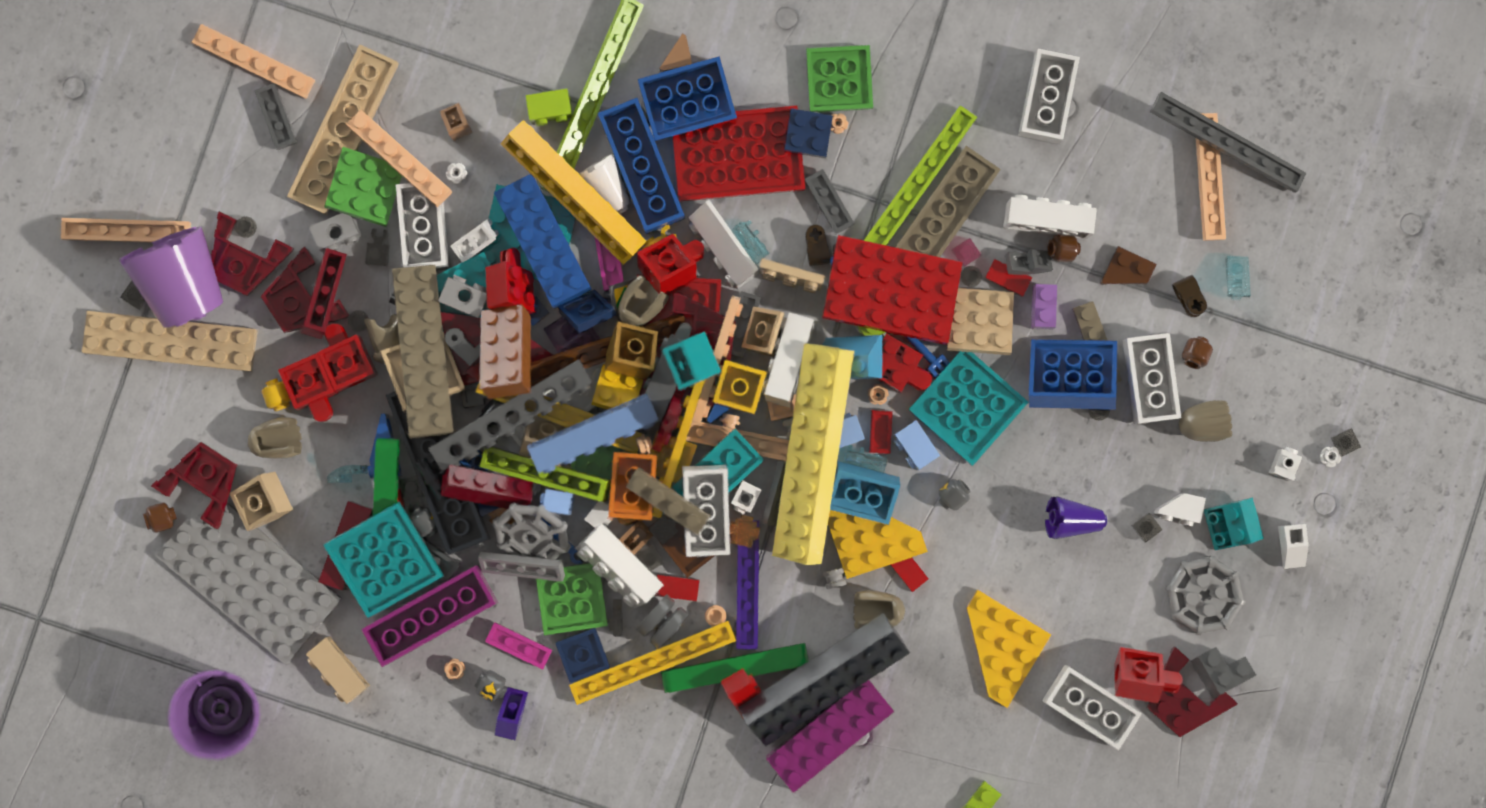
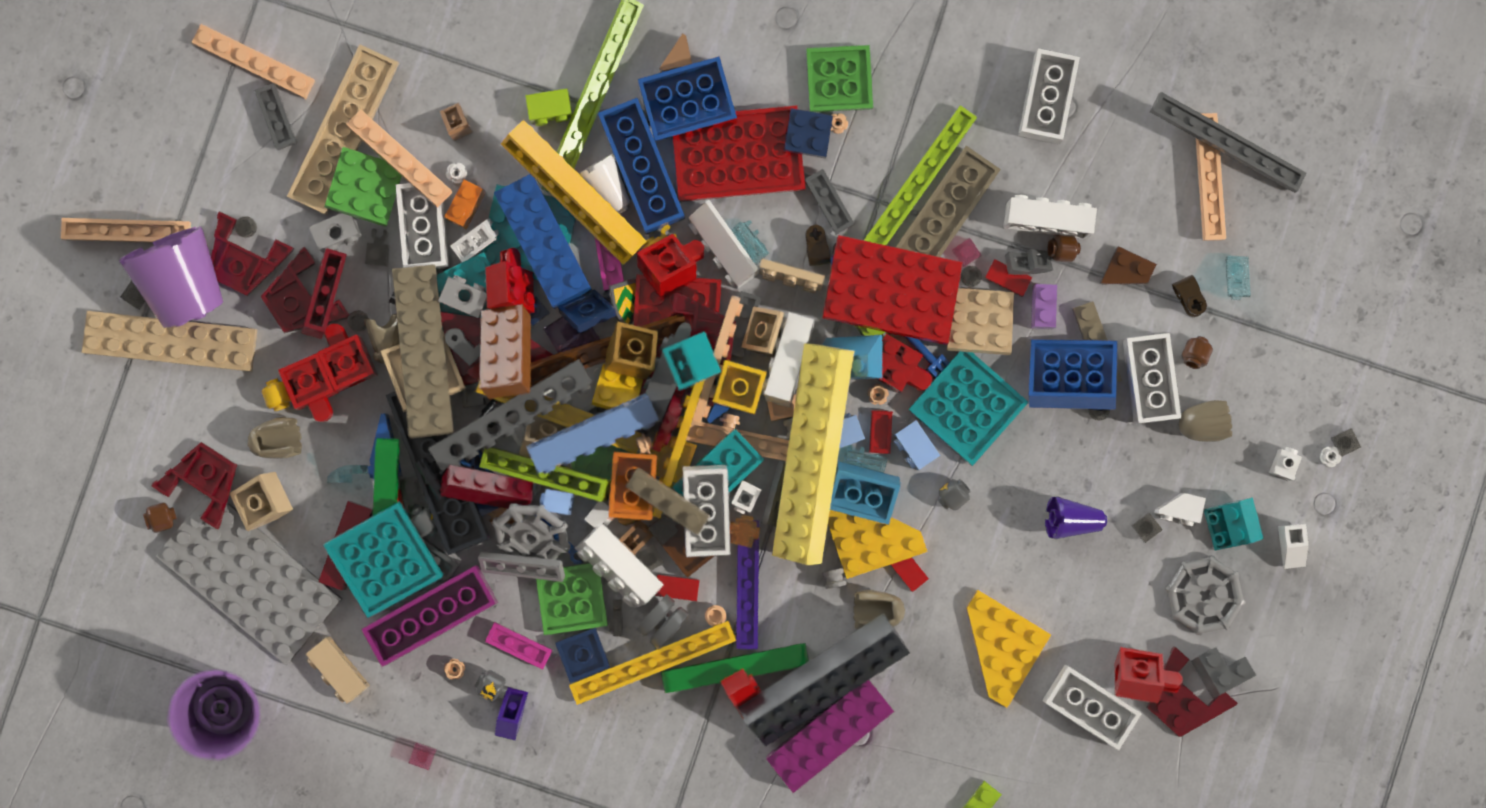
(422, 756): none -> clear pink plate
(465, 204): none -> orange brick
(640, 302): dark tan hair -> none

